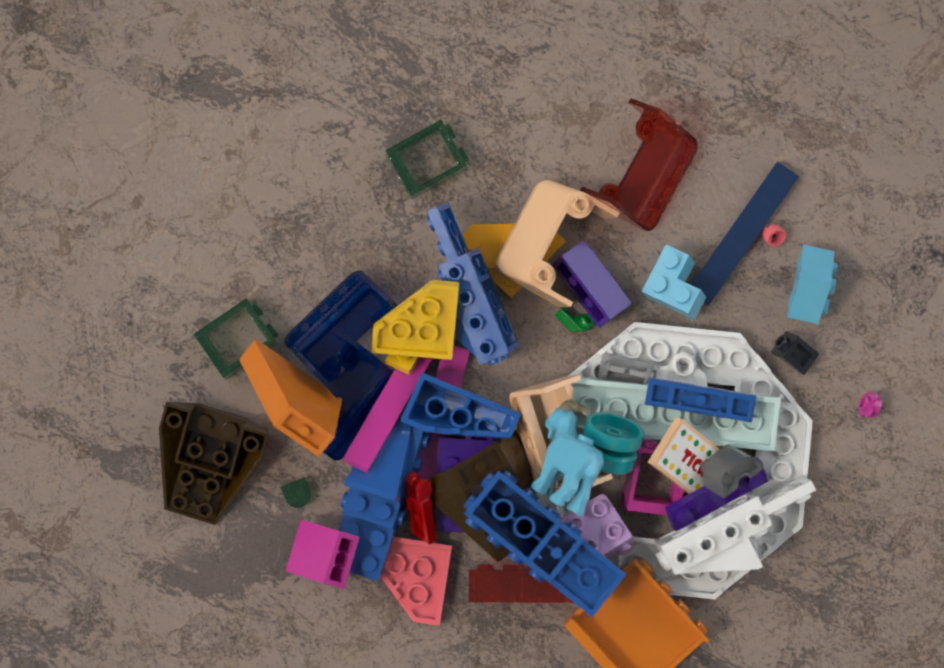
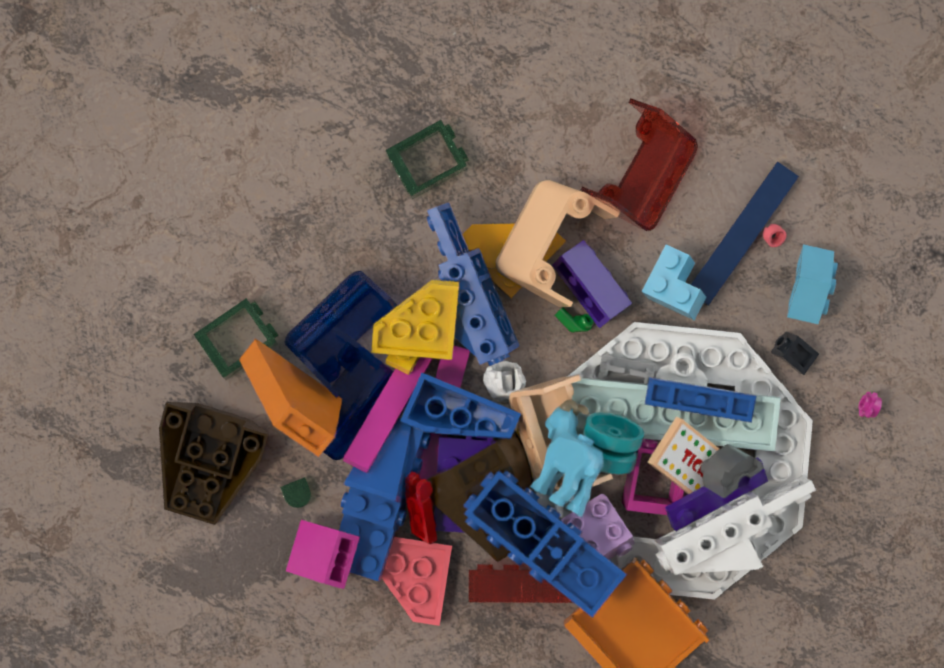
(503, 379): none -> white piece

